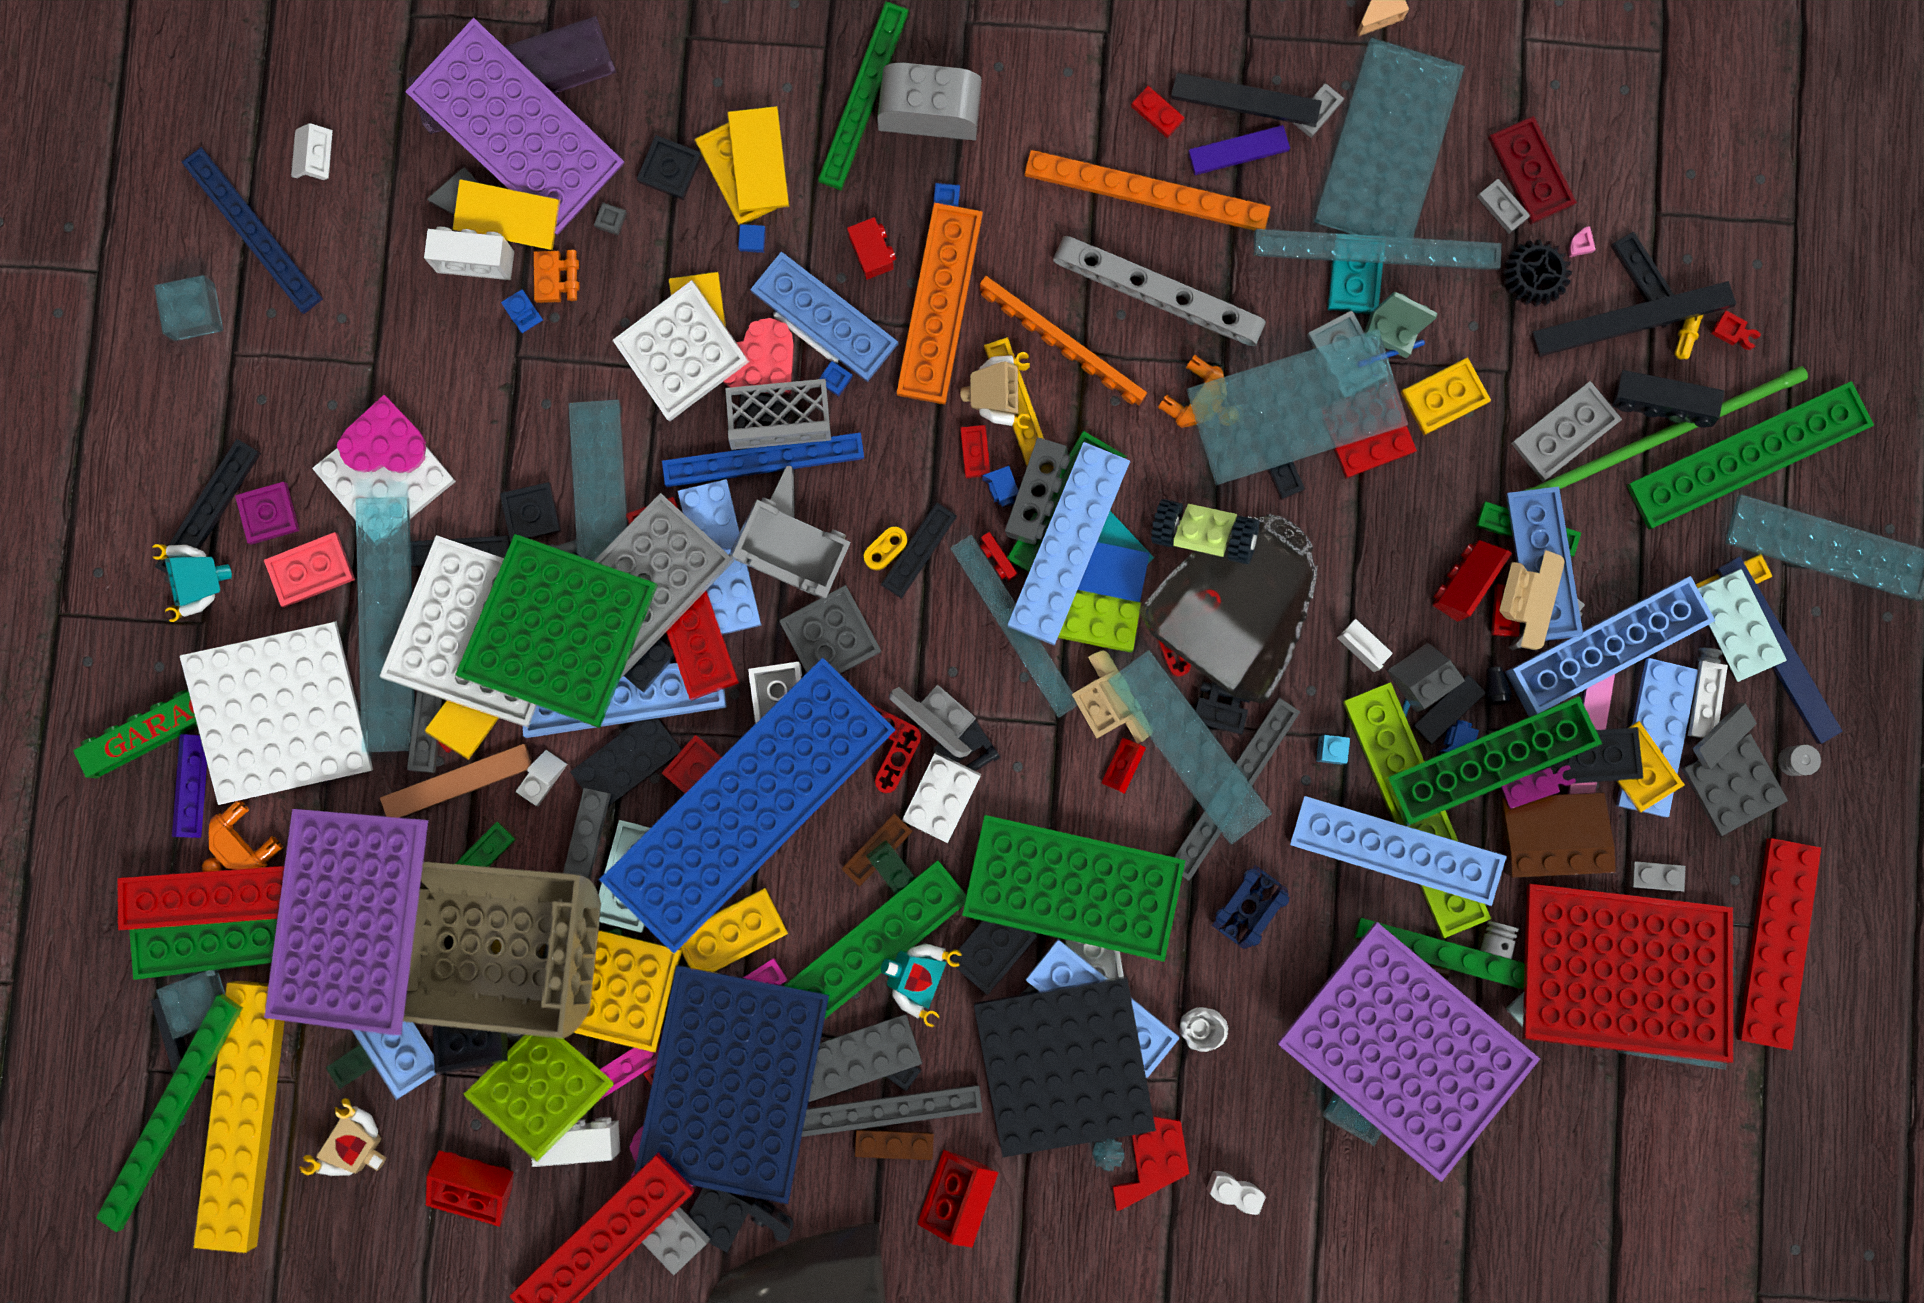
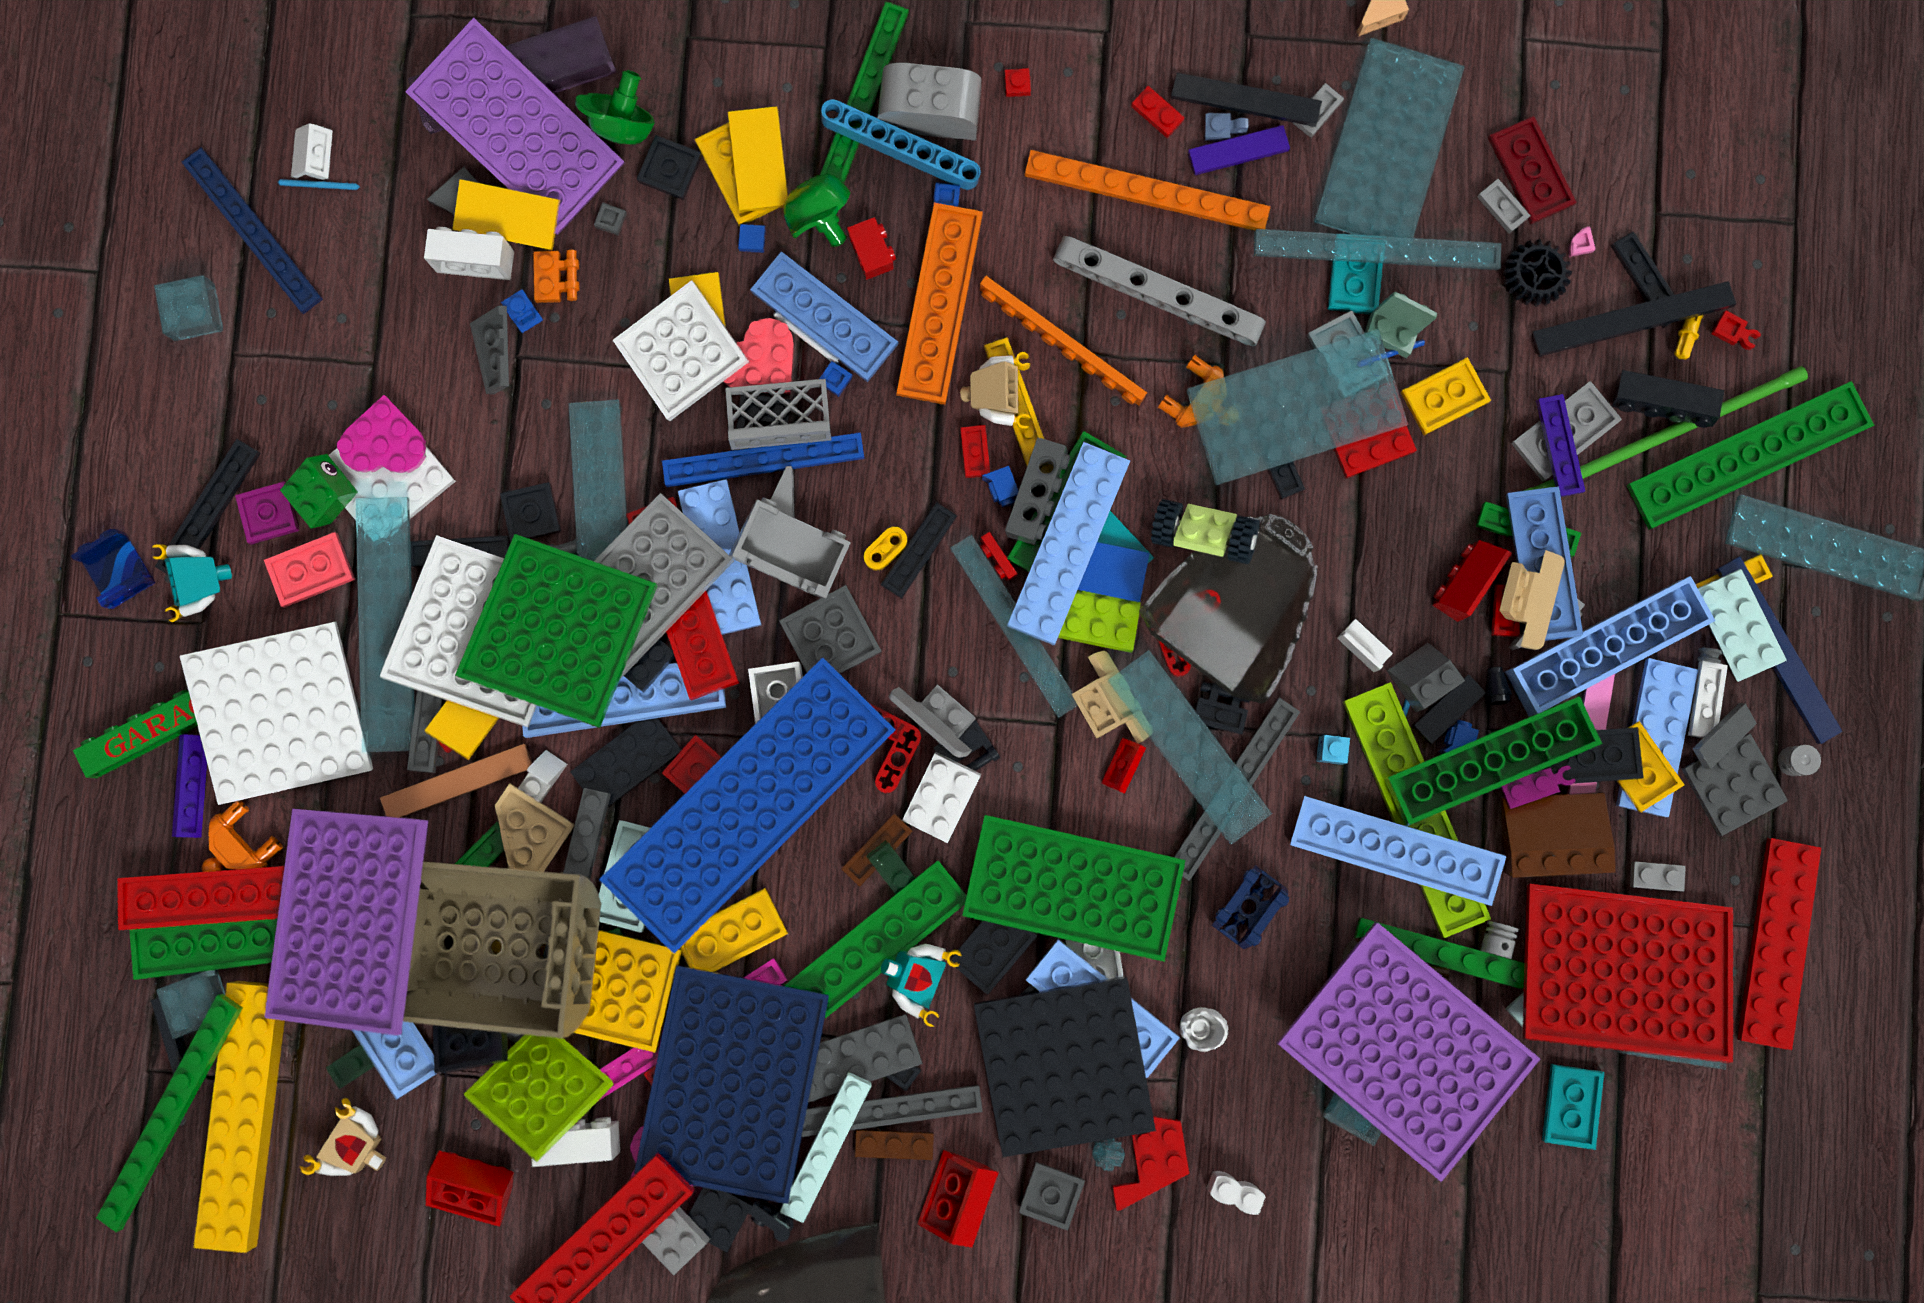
(114, 567): none -> clear blue panel
(317, 184): none -> dark azure axle
(318, 490): none -> green brick
(491, 346): none -> dark grey wing
(529, 830): none -> tan plate
(617, 115): none -> green piece
(817, 205): none -> green piece
(826, 1146): none -> light aqua plate
(892, 135): none -> dark azure beam
(1017, 82): none -> red plate
(1051, 1196): none -> dark grey plate
(1219, 127): none -> sand blue plate
(1560, 445): none -> dark purple plate
(1573, 1106): none -> teal tile

